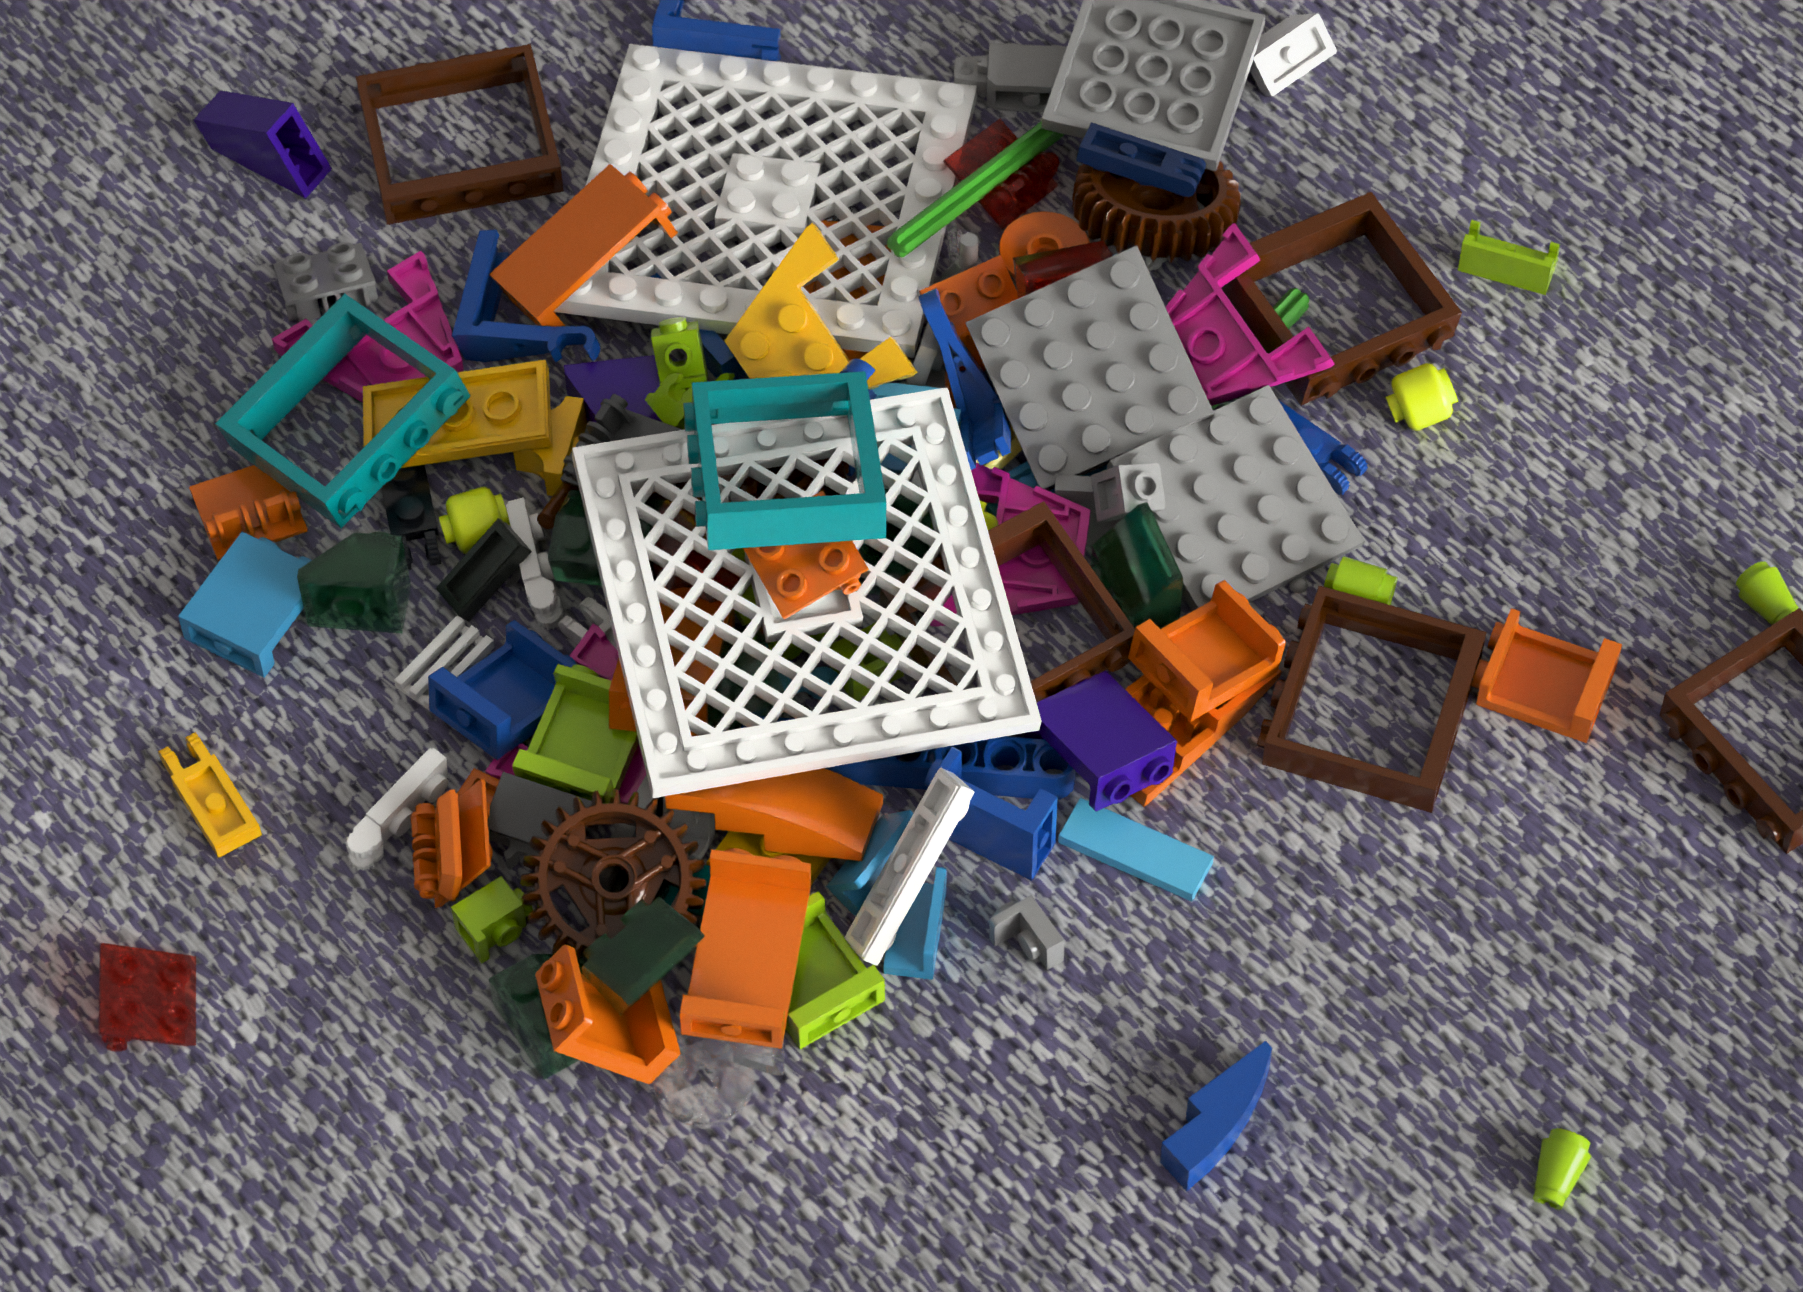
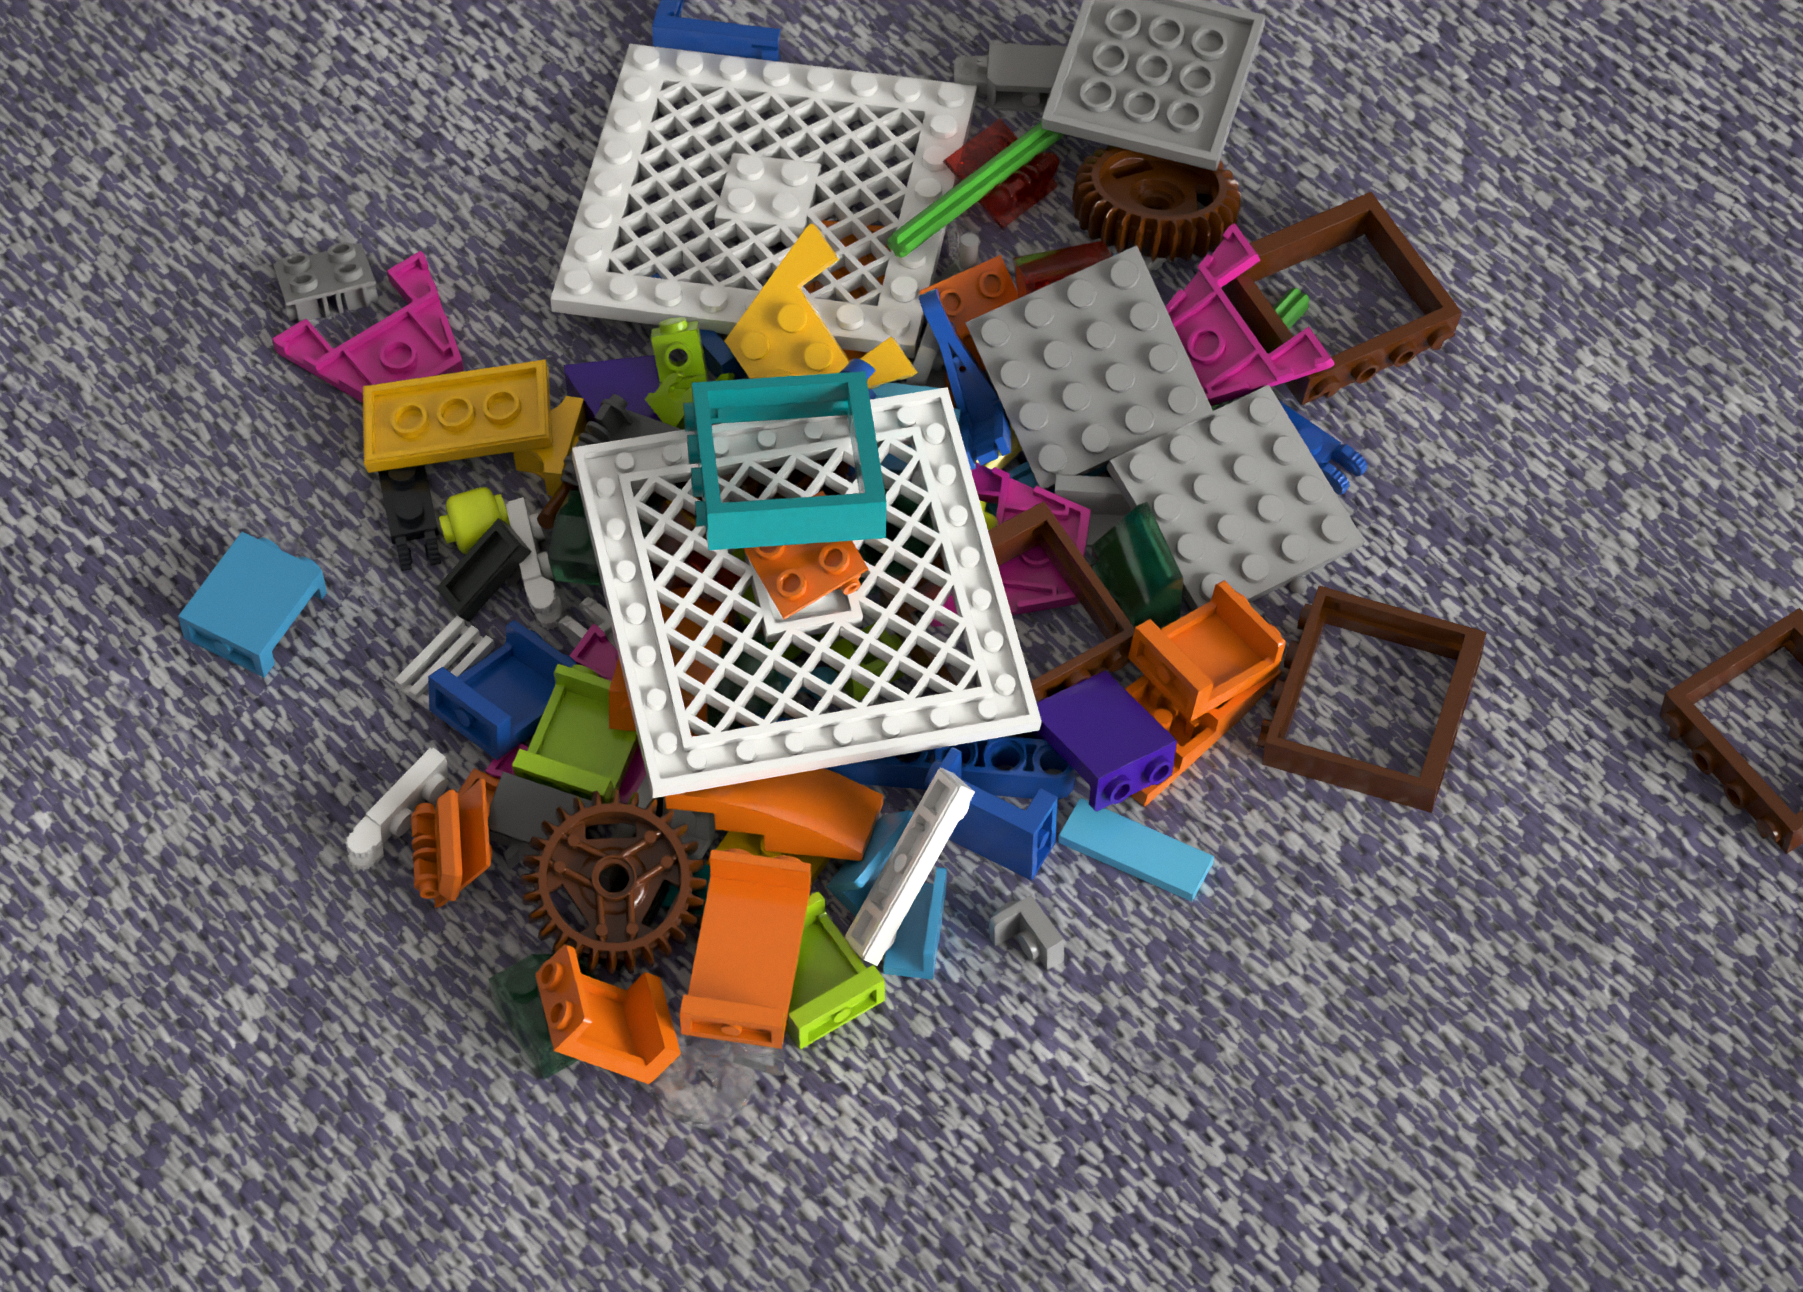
(146, 996): clear red hinge -> none
(211, 798): yellow hinge -> none
(248, 504): orange hinge -> none
(264, 138): dark purple slope -> none
(302, 370): teal window -> none
(358, 584): clear green slope -> none
(469, 187): reddish brown window -> none
(489, 341): blue hinge -> none
(490, 917): lime brick -> none
(578, 243): orange panel -> none
(640, 953): clear green slope -> none
(1037, 234): orange dish -> none
(1126, 486): light grey bracket -> none
(1140, 160): dark blue hinge -> none
(1216, 1118): blue slope -> none
(1290, 52): white panel -> none
(1361, 580): lime brick -> none
(1421, 396): neon yellow head -> none
(1507, 261): lime hinge -> none
(1545, 678): orange panel -> none
(1560, 1166): lime cone -> none
(1766, 592): lime cone -> none

